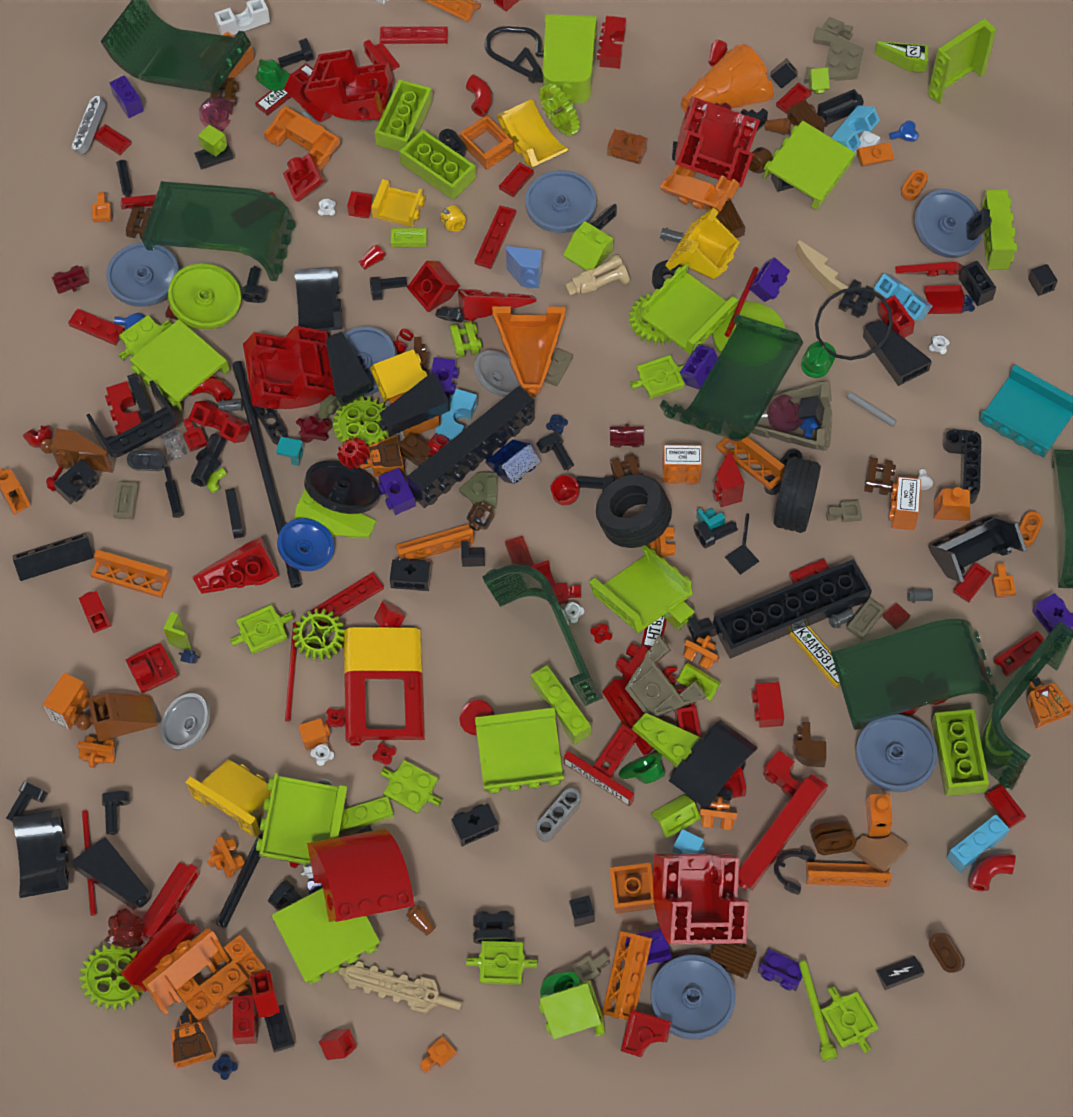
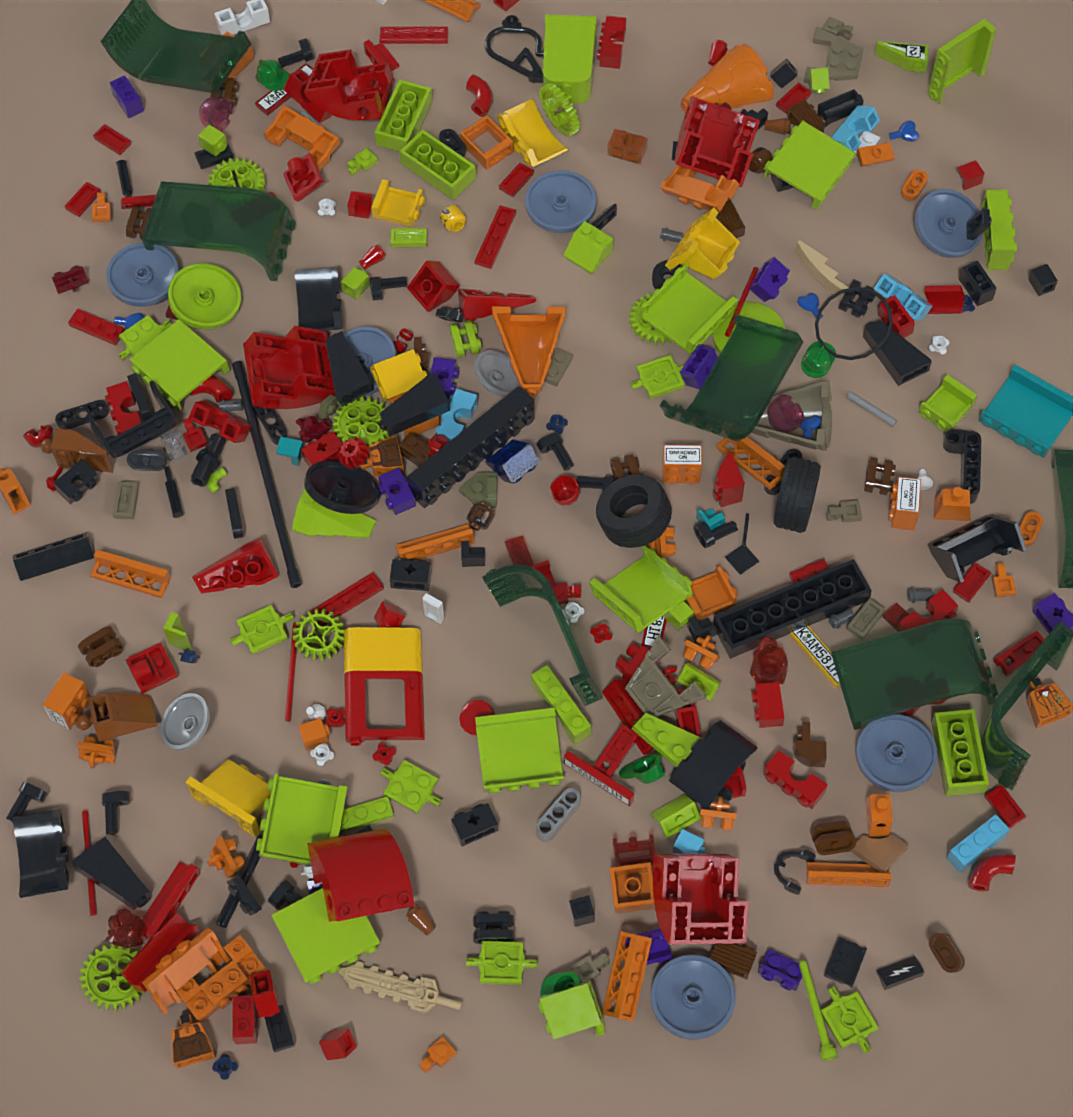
(82, 199): none -> red tile
(82, 408): none -> black beam
(89, 125): light grey beam -> none
(94, 611): red brick -> none
(100, 647): none -> reddish brown brick
(247, 175): none -> lime gear
(247, 900): none -> black plate
(252, 292): black piece -> none
(305, 535): blue dish -> none
(316, 711): none -> white rock
(322, 449): none -> red brick
(355, 283): none -> lime brick
(364, 160): none -> lime plate
(433, 608): none -> white tile
(511, 20): none -> black plate
(525, 265): medium blue slope -> none
(587, 280): tan piece -> none
(626, 436): dark red hips -> none
(633, 846): none -> clear red window
(643, 1031): red tile -> none
(711, 594): none -> orange panel
(769, 663): none -> clear red piece
(779, 834): red brick -> none
(810, 303): none -> blue rock
(811, 409): black panel -> none
(845, 962): none -> black plate
(932, 269): red wing -> none
(940, 607): none -> red arch
(948, 404): none -> lime panel
(972, 174): none -> red panel

